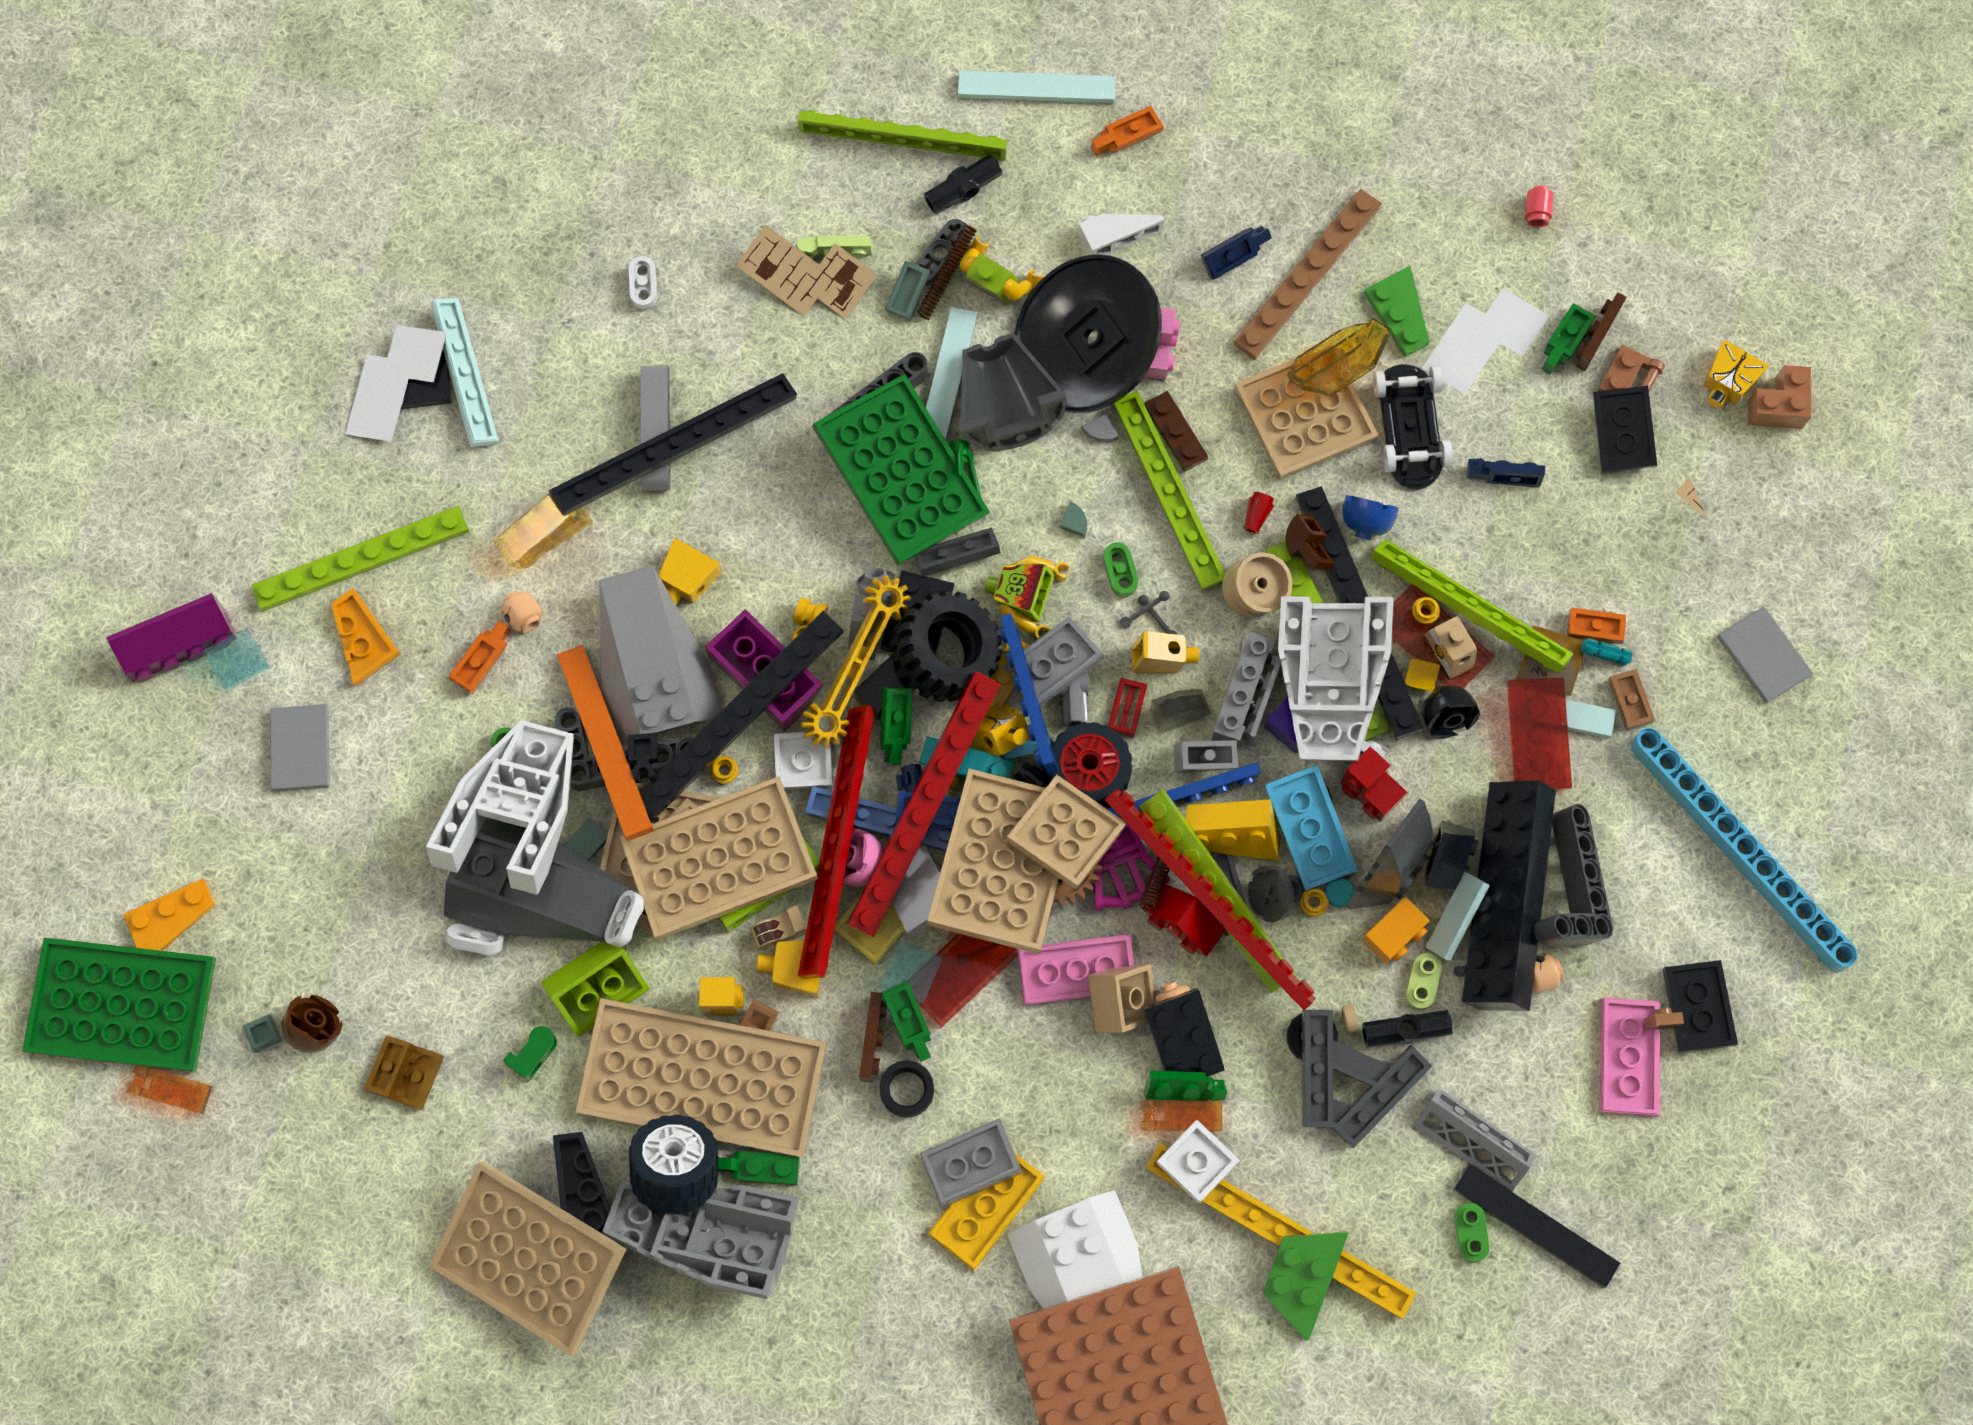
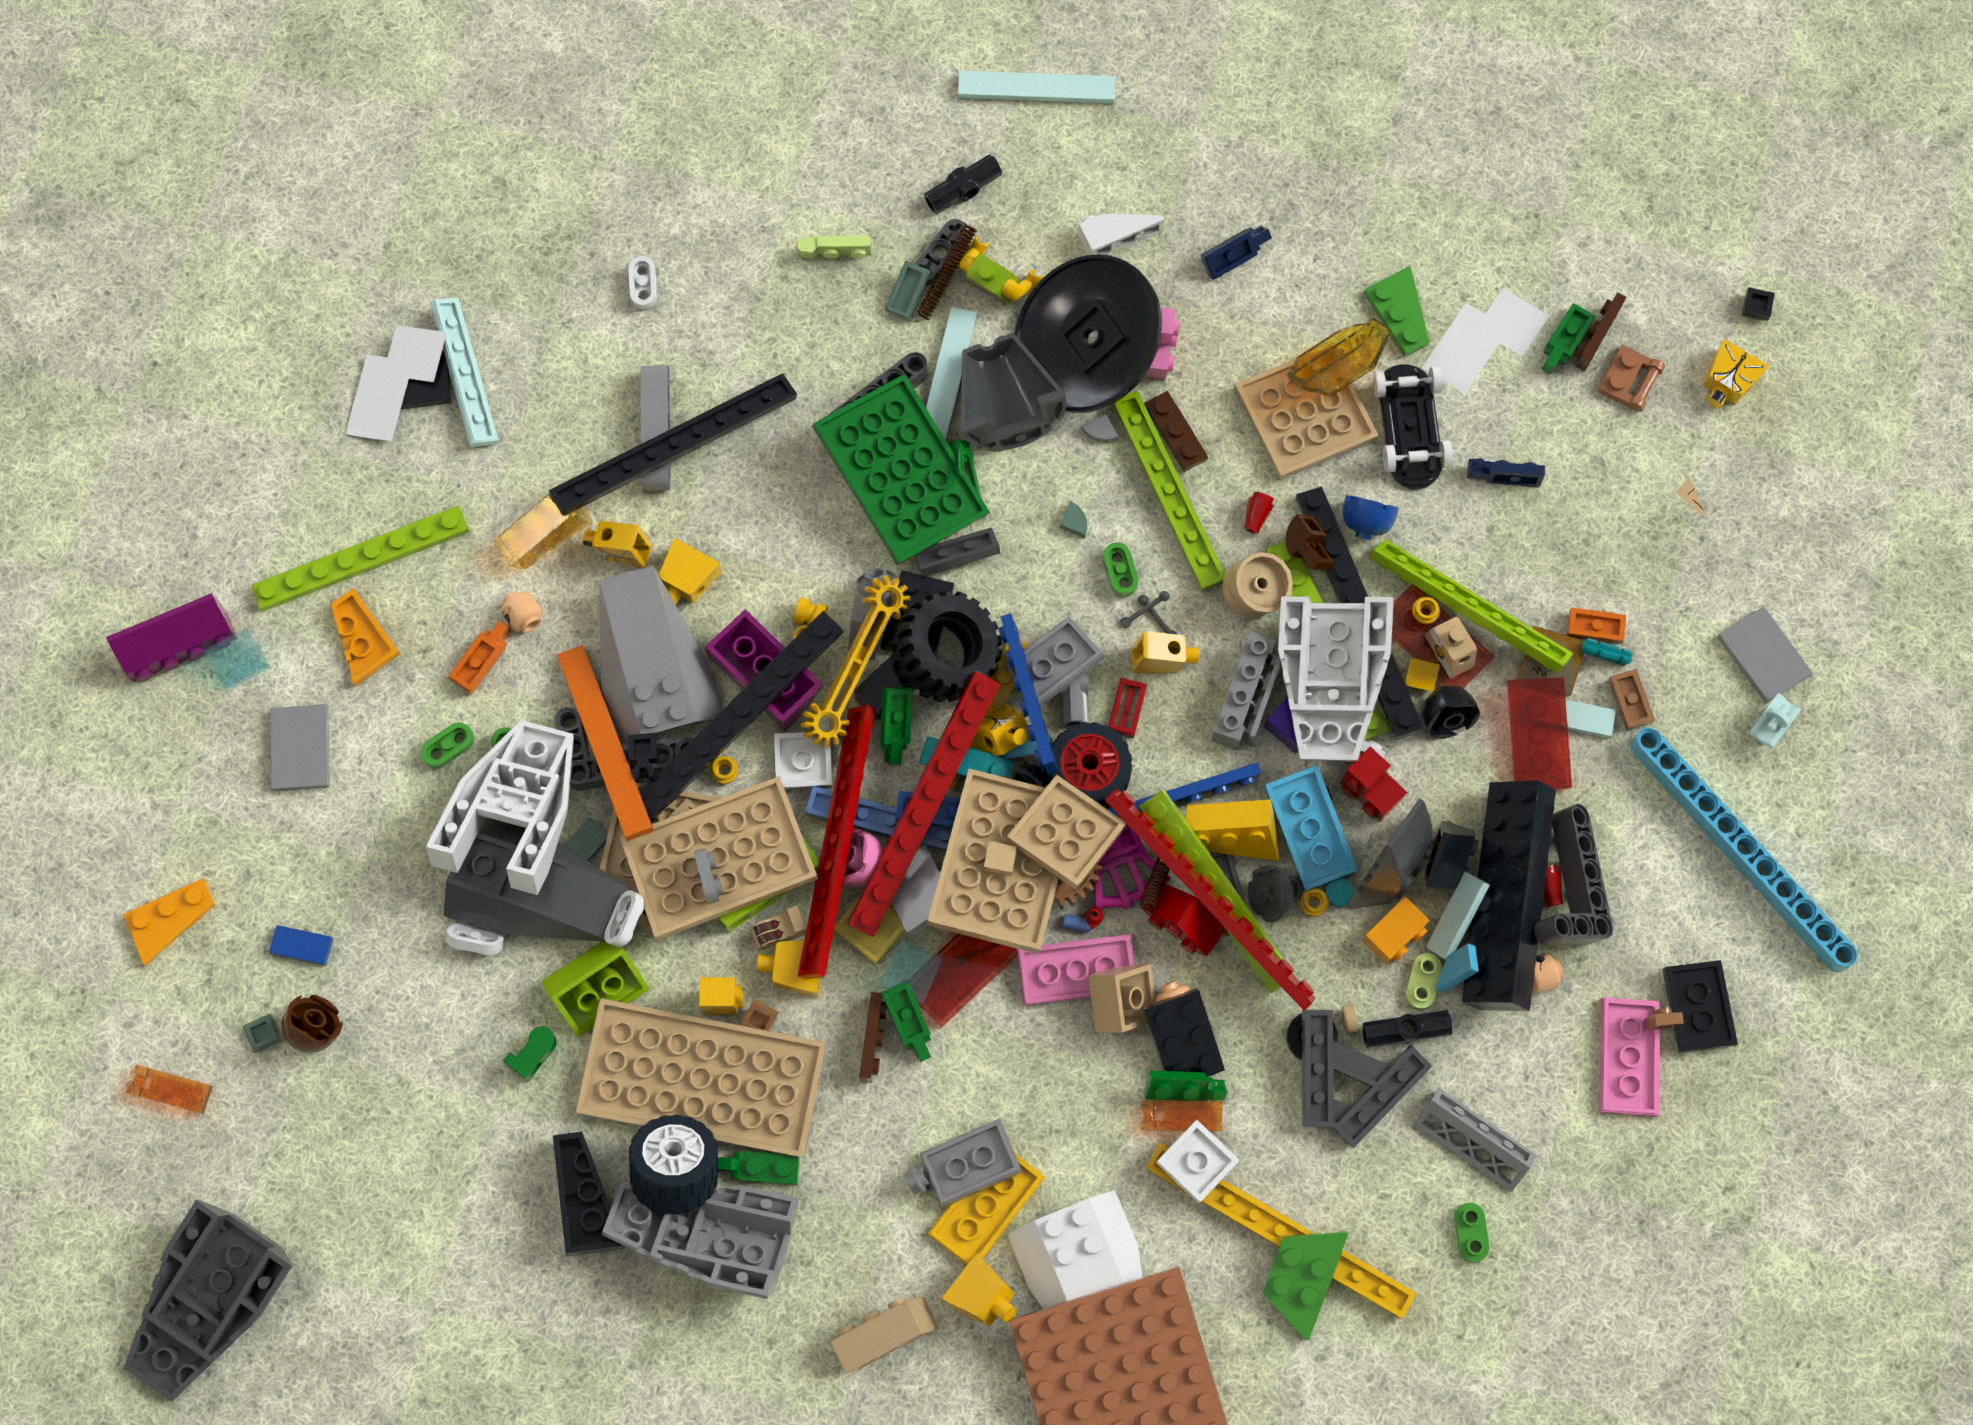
(119, 1004): green plate -> none
(206, 1295): none -> dark grey wedge
(301, 945): none -> blue tile
(404, 1072): pearl gold slope -> none
(447, 745): none -> bright green plate
(527, 1258): tan plate -> none
(619, 543): none -> yellow torso
(711, 886): none -> light grey plate
(799, 280): tan sticker -> none
(883, 1333): none -> tan wedge
(901, 135): lime plate -> none
(901, 1067): black tyre -> none
(909, 777): dark blue gear -> none
(917, 1179): none -> light grey plate
(981, 1294): none -> yellow torso
(1000, 858): none -> tan tile
(1025, 589): torso -> none
(1085, 922): none -> arm
(1127, 131): orange hinge -> none
(1179, 709): clear smoke slope -> none
(1205, 756): light grey slope -> none
(1307, 274): medium nougat plate -> none
(1458, 968): none -> medium azure tile
(1537, 1226): black tile -> none
(1539, 206): coral brick -> none
(1553, 887): none -> red cone
(1624, 429): black plate -> none
(1758, 304): none -> black plate
(1774, 721): none -> light aqua hips
(1786, 404): nougat brick -> none

